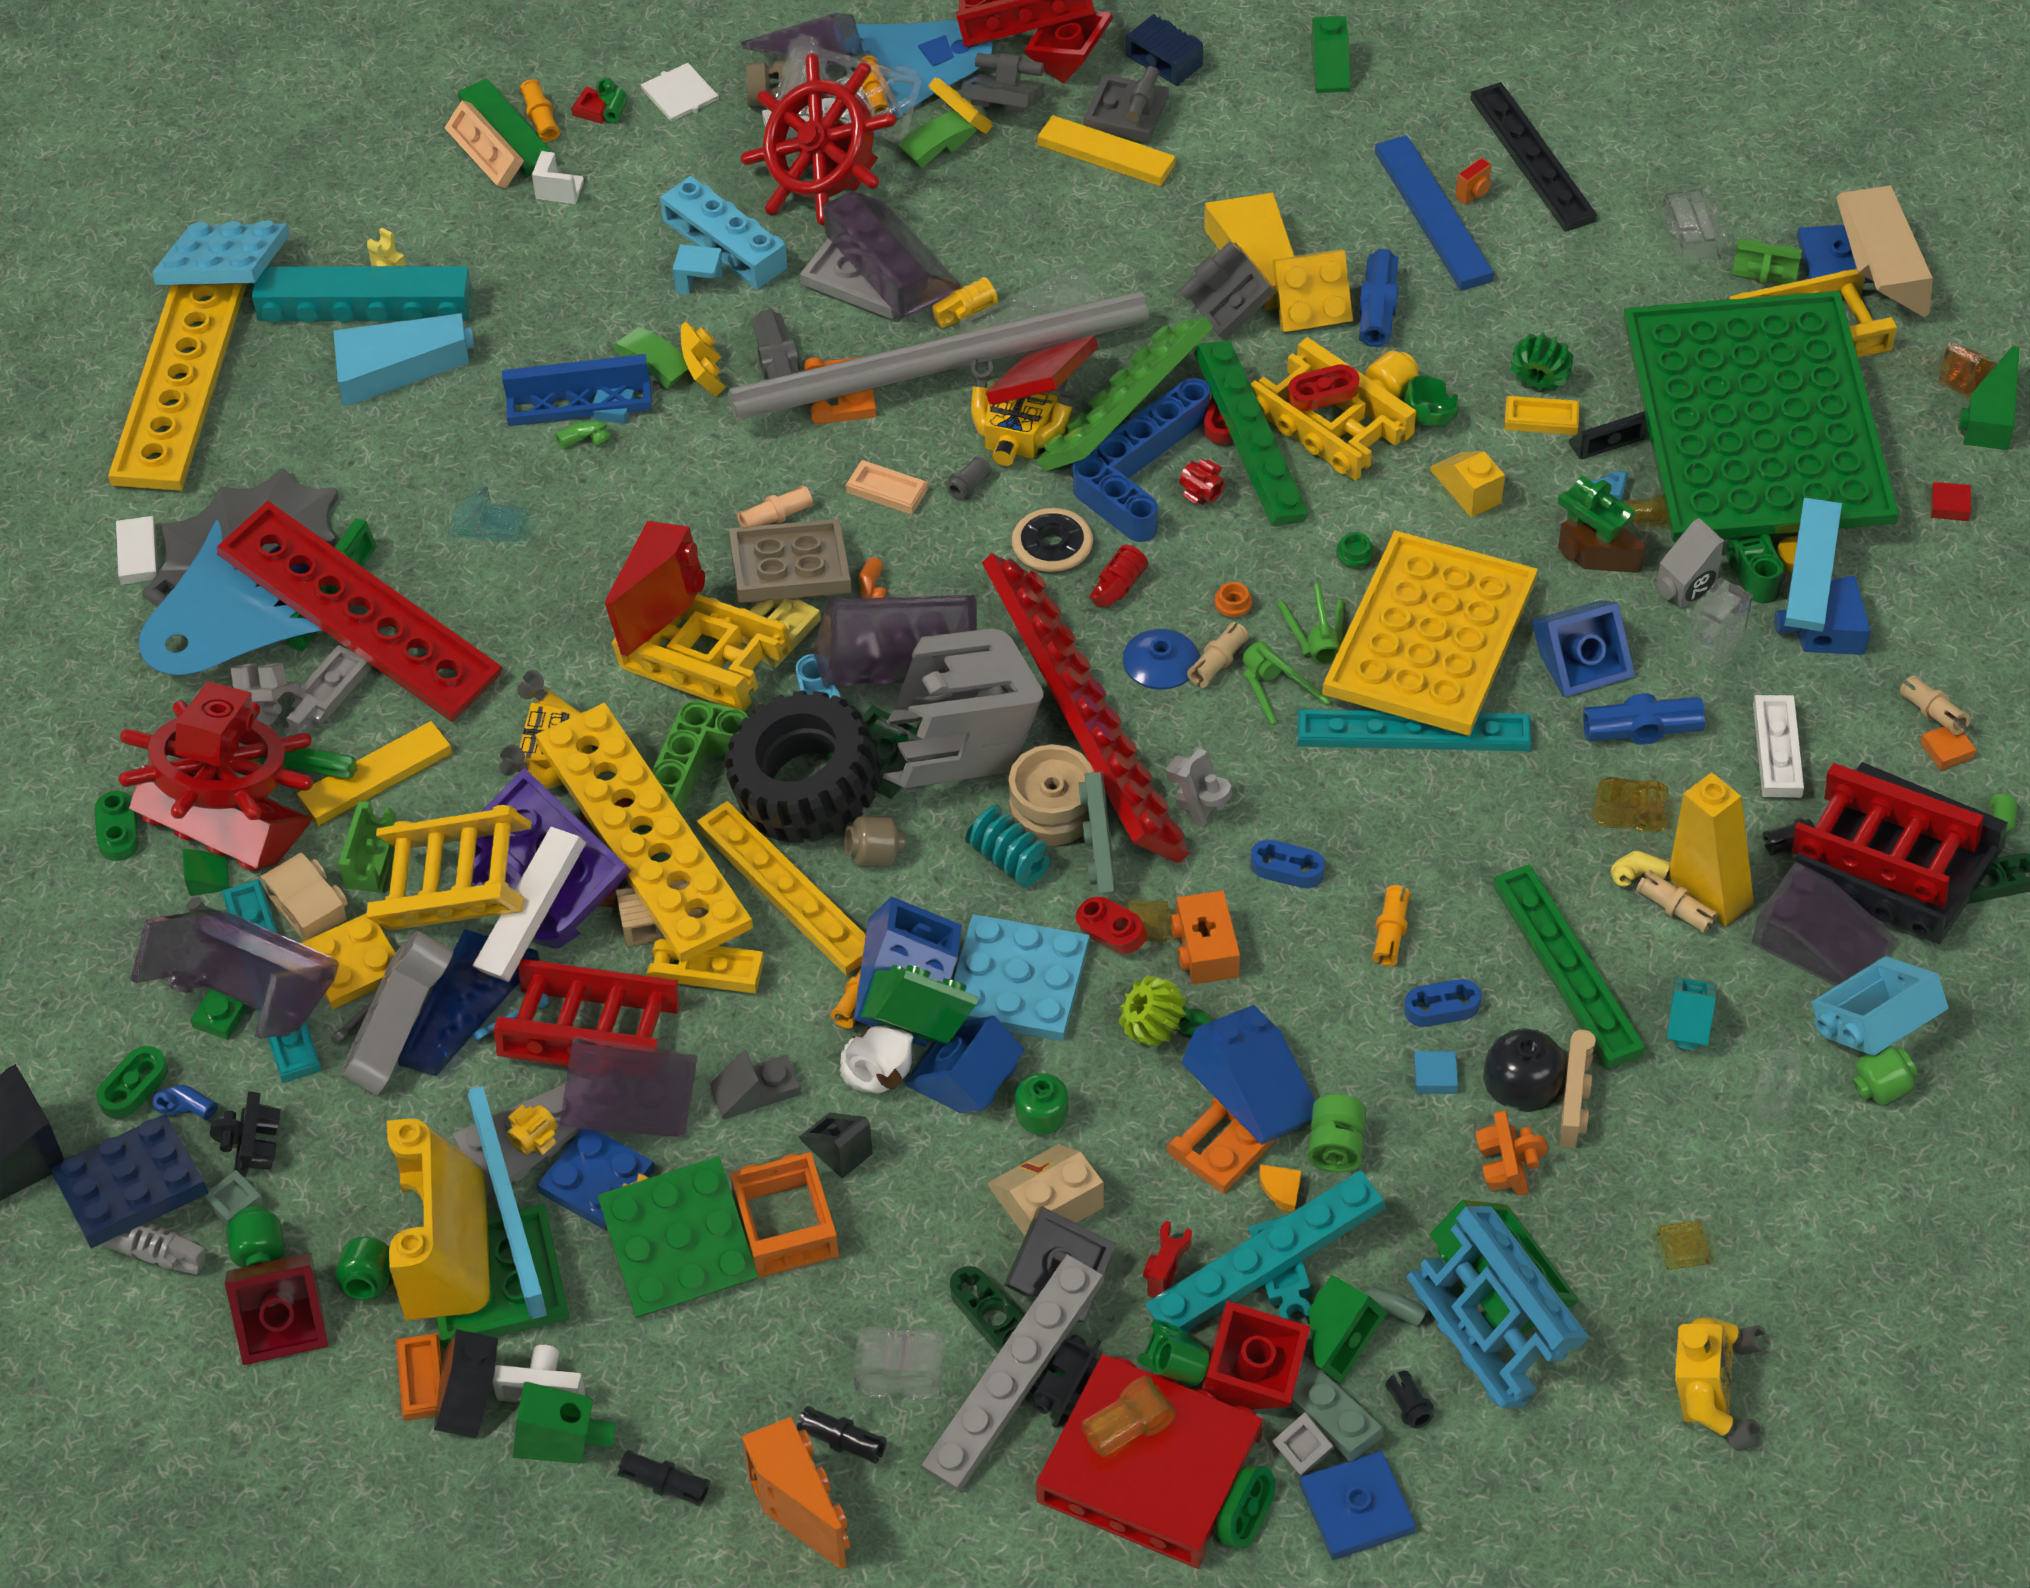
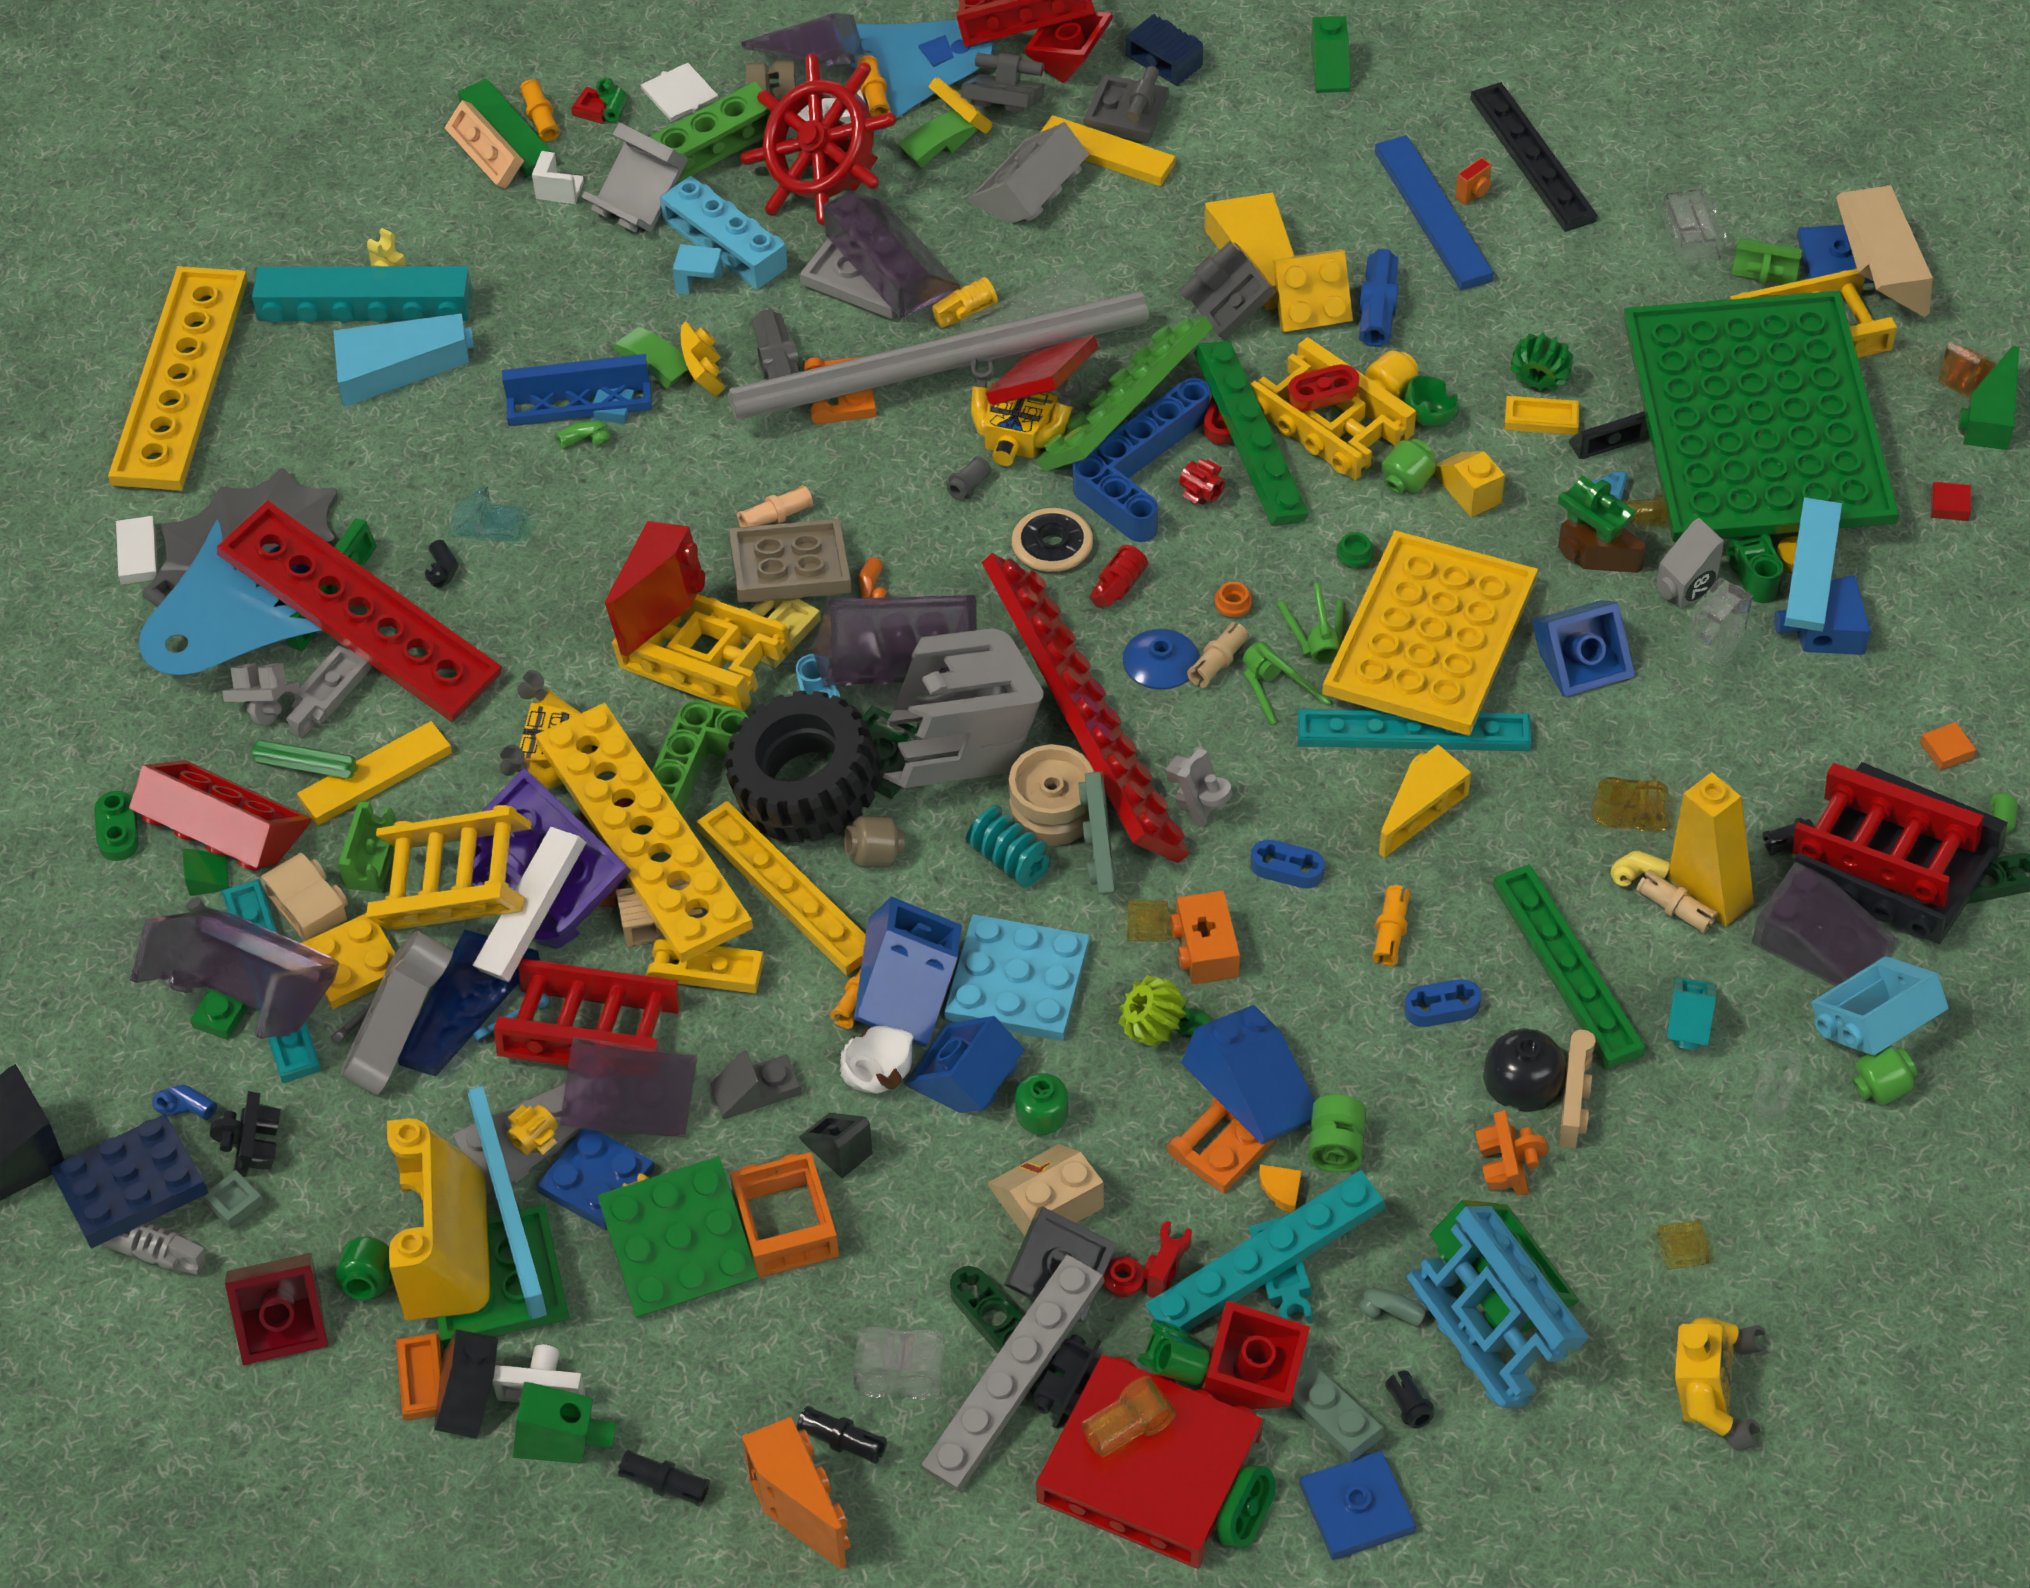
(129, 1083): green plate -> none
(208, 742): red piece -> none
(221, 253): medium azure plate -> none
(254, 1237): green head -> none
(445, 564): none -> black arm
(637, 180): none -> light grey panel
(717, 130): none -> bright green brick
(795, 74): clear piece -> none
(886, 487): light nougat tile -> none
(918, 1004): green slope -> none
(1031, 175): none -> light grey slope
(1104, 921): red plate -> none
(1123, 1286): none -> red plate
(1304, 1444): light grey plate -> none
(1342, 1326): green slope -> none
(1409, 466): none -> bright green head
(1428, 791): none -> yellow slope
(1435, 1072): dark azure tile -> none
(1643, 719): blue piece -> none
(1778, 746): white plate -> none
(1935, 705): tan pin -> none

